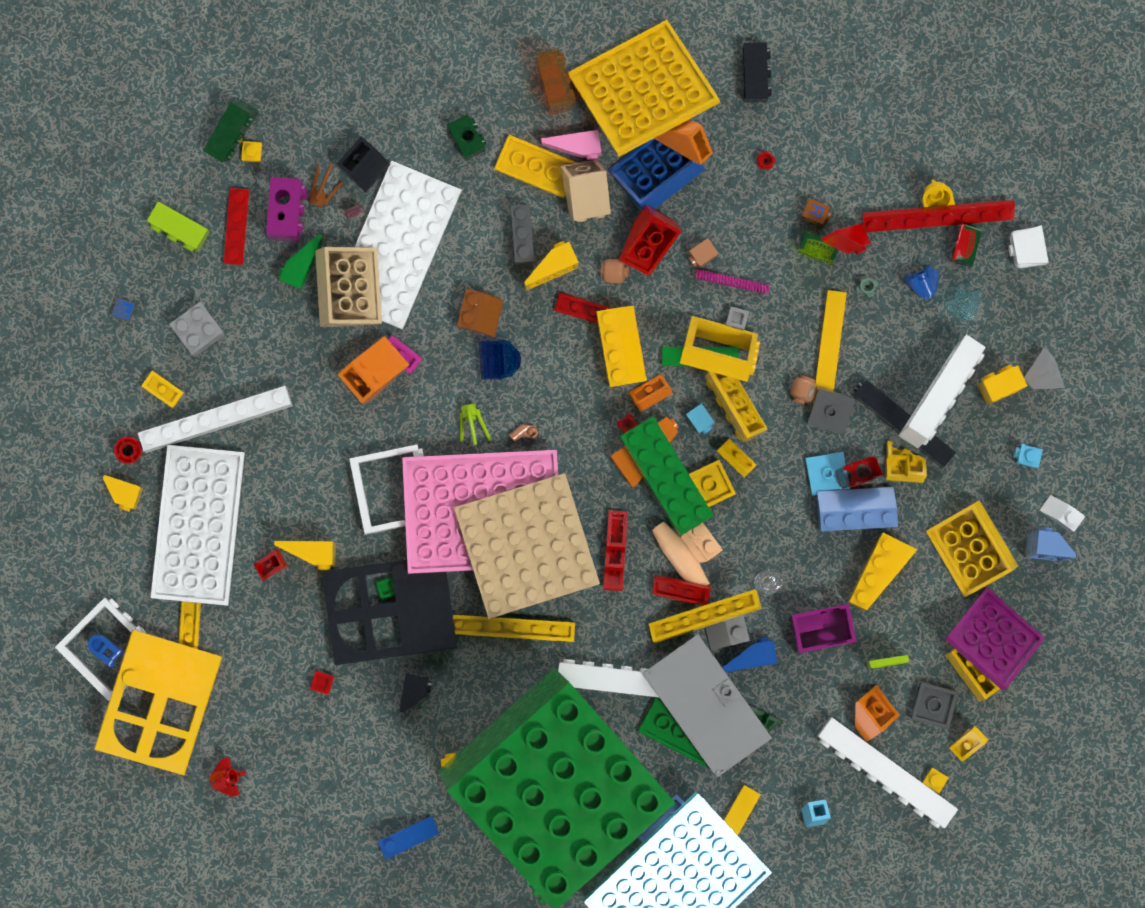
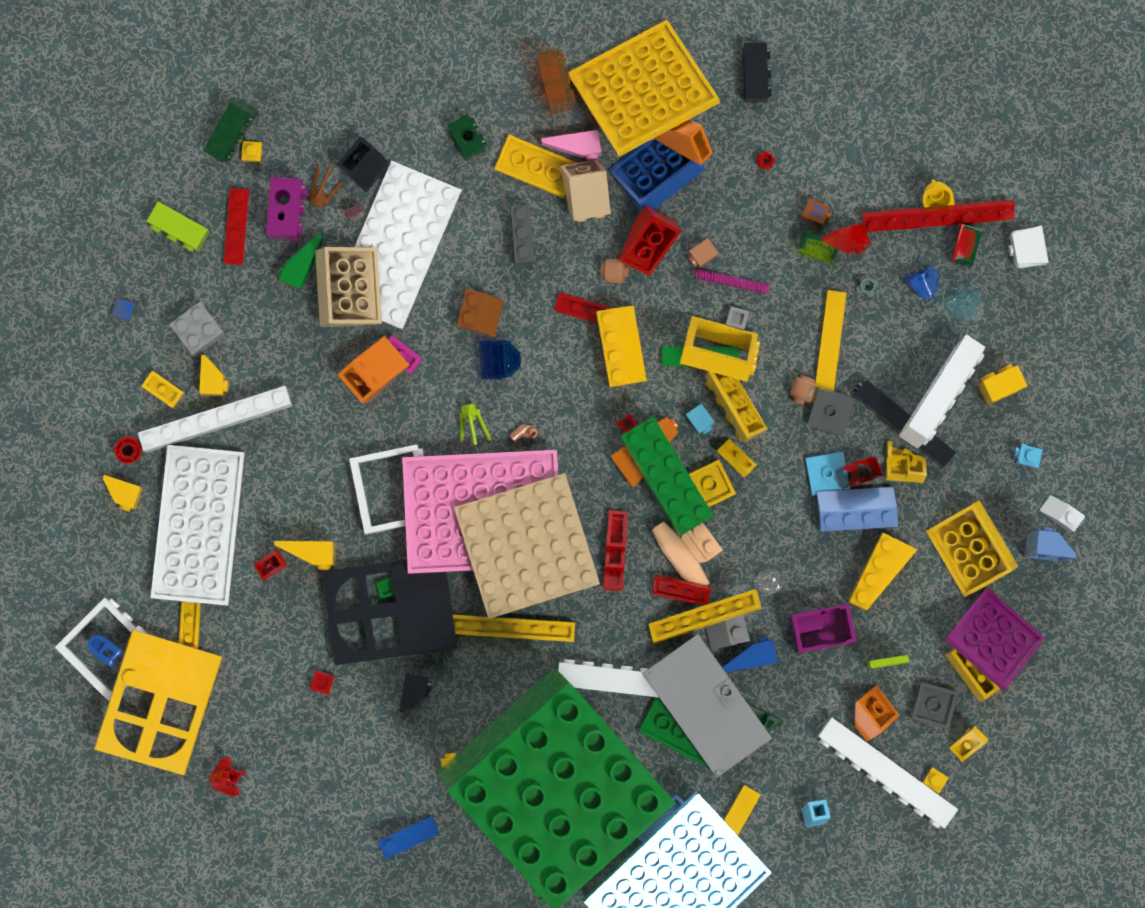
(211, 379): none -> yellow slope
(555, 264): yellow slope -> none
(650, 392): orange slope -> none
(1044, 373): light grey slope -> none

